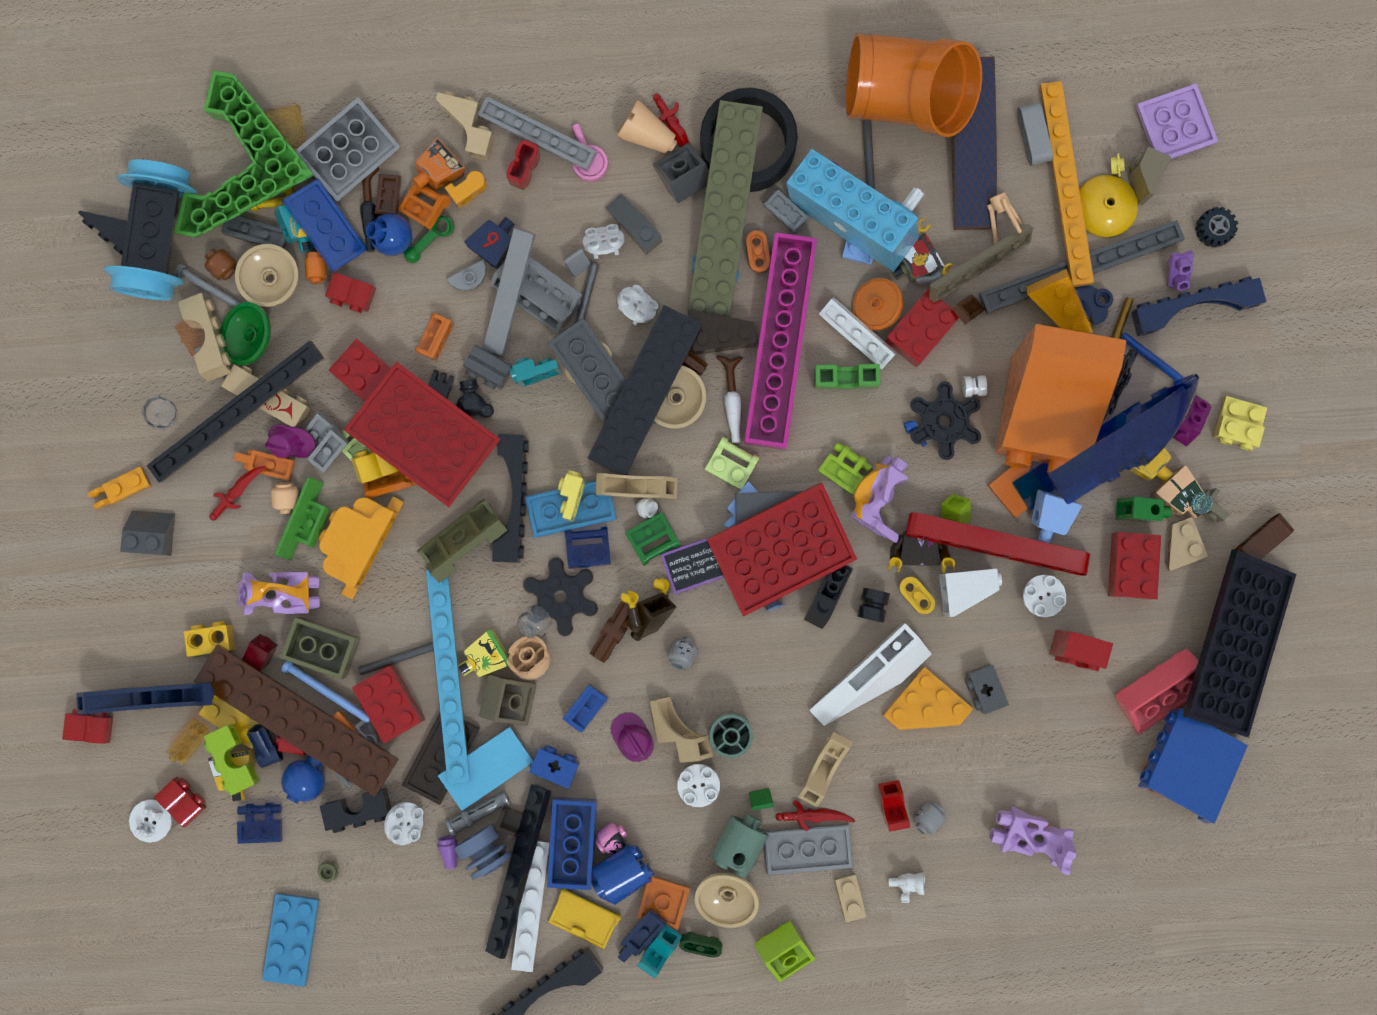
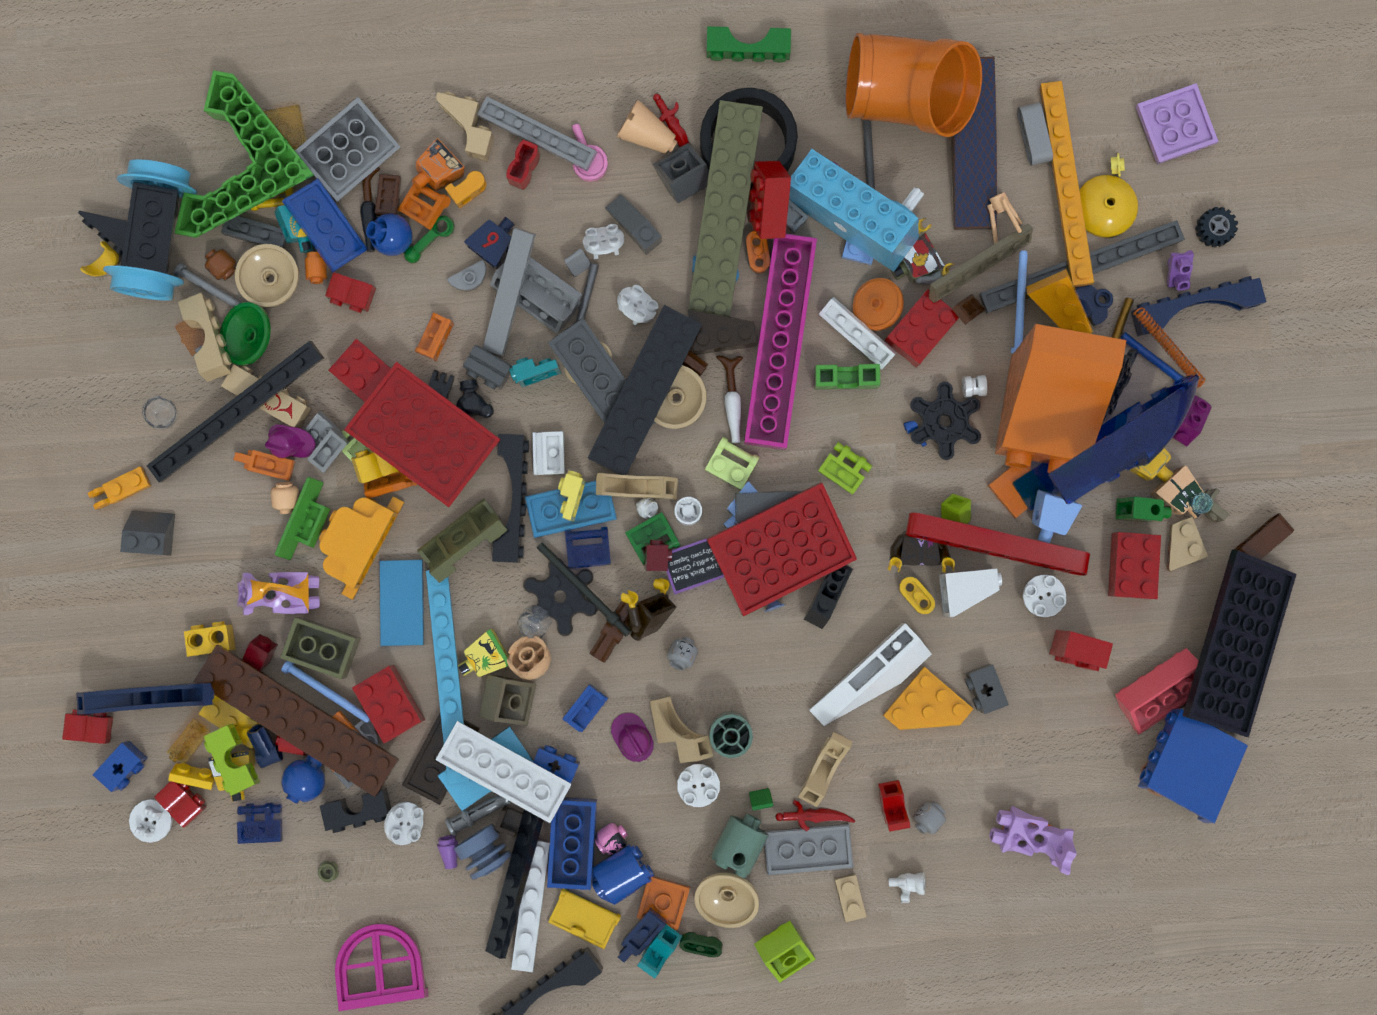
(108, 258): none -> yellow helmet
(109, 772): none -> blue brick
(192, 776): none -> yellow plate
(234, 492): red piece -> none
(291, 939): dark azure plate -> none
(382, 995): none -> dark pink window
(396, 658): dark grey bar -> none
(401, 603): none -> dark azure tile
(503, 772): none -> white plate
(548, 453): none -> white plate
(612, 617): none -> pearl dark grey bar
(657, 555): none -> dark red brick
(688, 511): none -> white wheel
(769, 199): none -> red brick
(773, 46): none -> green arch
(873, 605): black wheel -> none
(876, 491): lavender hips -> none
(1020, 304): none -> light blue bar
(1147, 172): dark tan slope -> none
(1169, 349): none -> orange piece
(1240, 423): light yellow plate -> none

